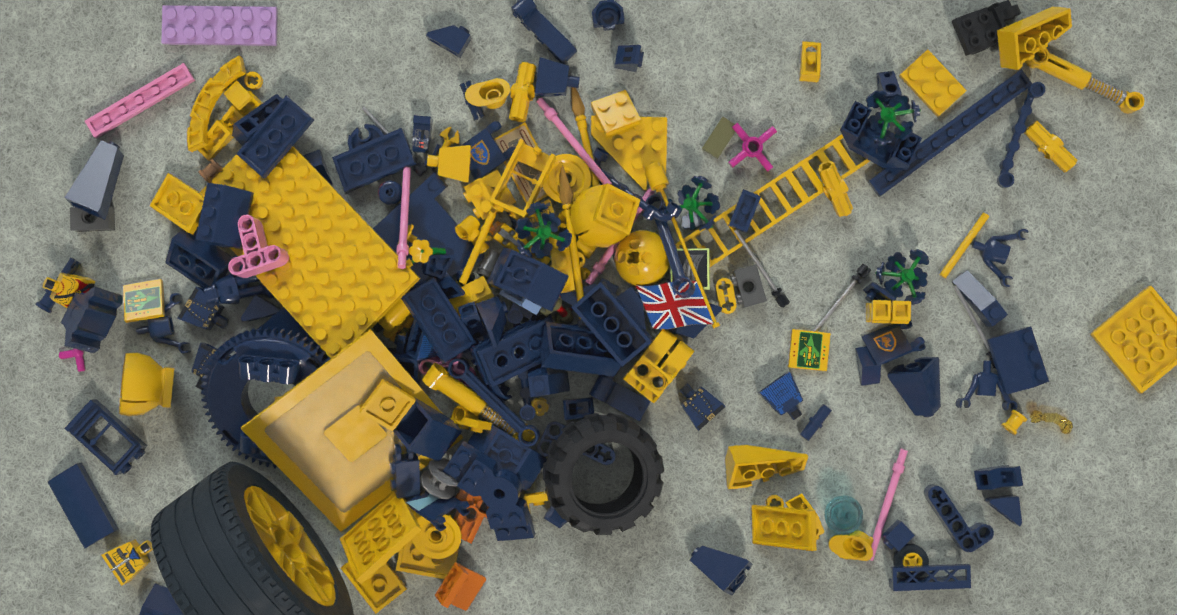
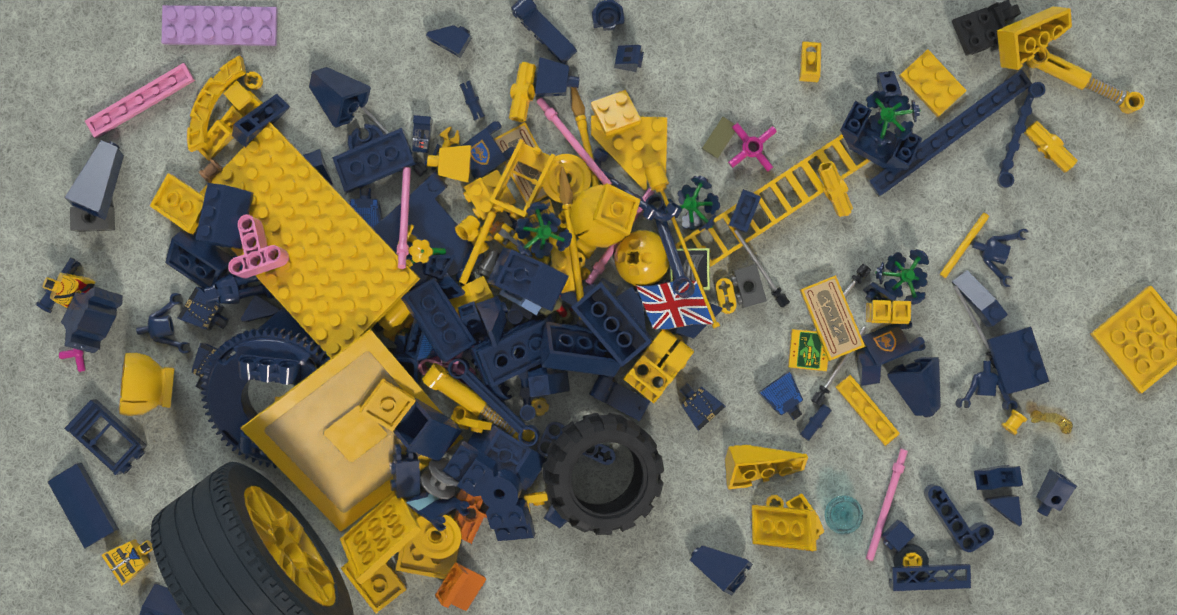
(143, 300): tile -> none
(275, 137): dark blue tile -> none
(338, 94): none -> dark blue slope
(367, 208): none -> dark blue torso
(385, 190): dark blue head -> none
(488, 93): yellow piece -> none
(578, 408): dark blue slope -> none
(819, 397): none -> piece
(832, 318): none -> tile
(852, 546): yellow piece -> none
(867, 410): none -> yellow tile
(1054, 492): none -> dark blue torso

